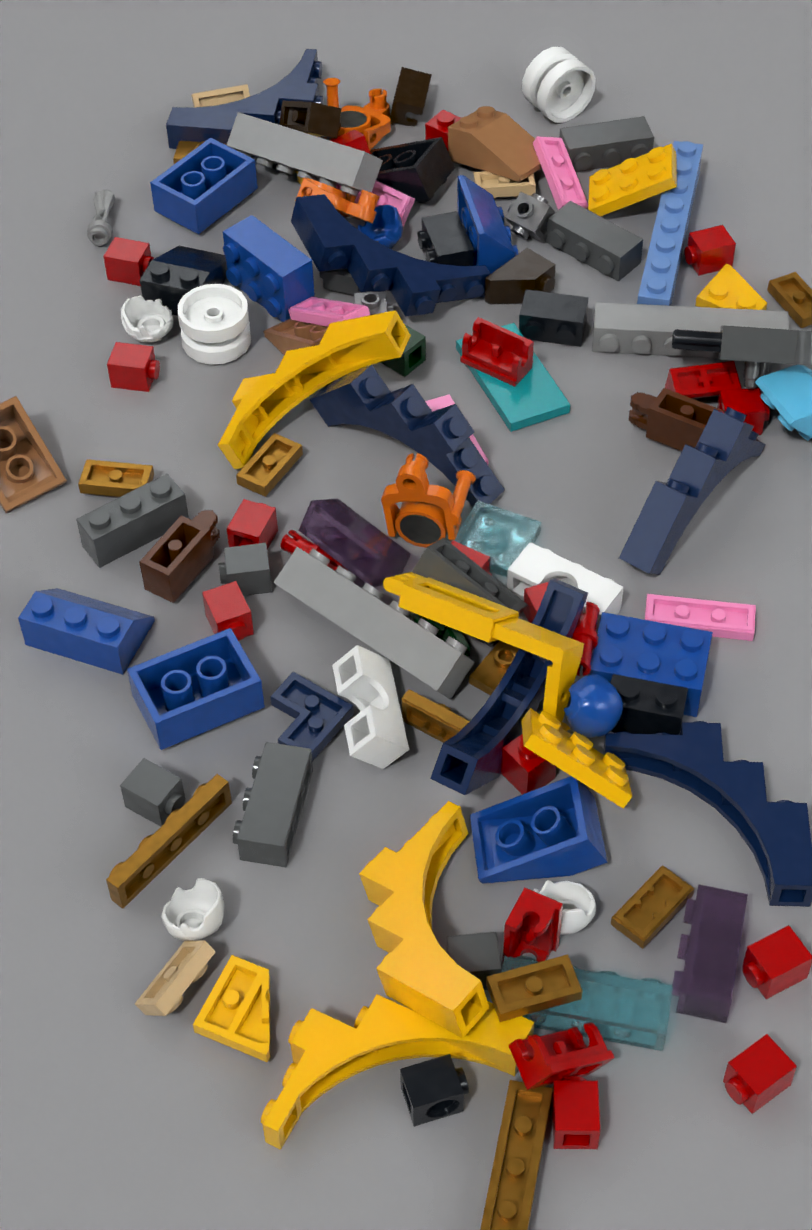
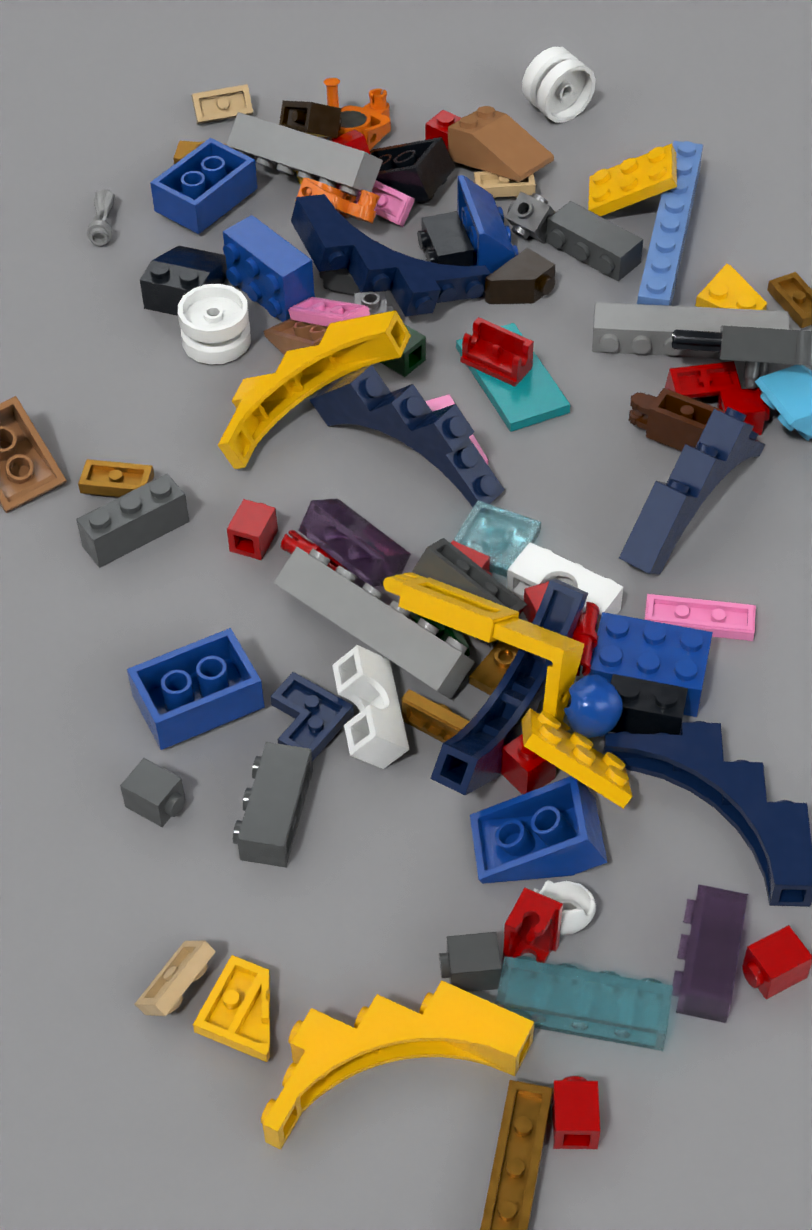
(84, 628): blue slope -> none
(127, 260): red brick -> none
(132, 367): red brick -> none
(146, 319): white hair -> none
(162, 847): pearl gold plate -> none
(180, 555): reddish brown hinge -> none
(194, 912): white hair -> none
(217, 121): dark blue arch -> none
(228, 609): brick -> none
(248, 567): dark grey brick -> none
(269, 464): pearl gold plate -> none
(386, 227): blue hair -> none
(409, 96): dark brown hinge -> none
(416, 966): yellow arch -> none
(426, 509): orange piece -> none
(433, 1089): black brick -> none
(533, 988): pearl gold plate -> none
(553, 317): black brick -> none
(559, 171): bright pink tile -> none
(559, 1055): red hinge -> none
(607, 142): dark grey brick -> none
(652, 906): pearl gold plate -> none
(709, 249): red brick -> none
(758, 1074): red brick -> none

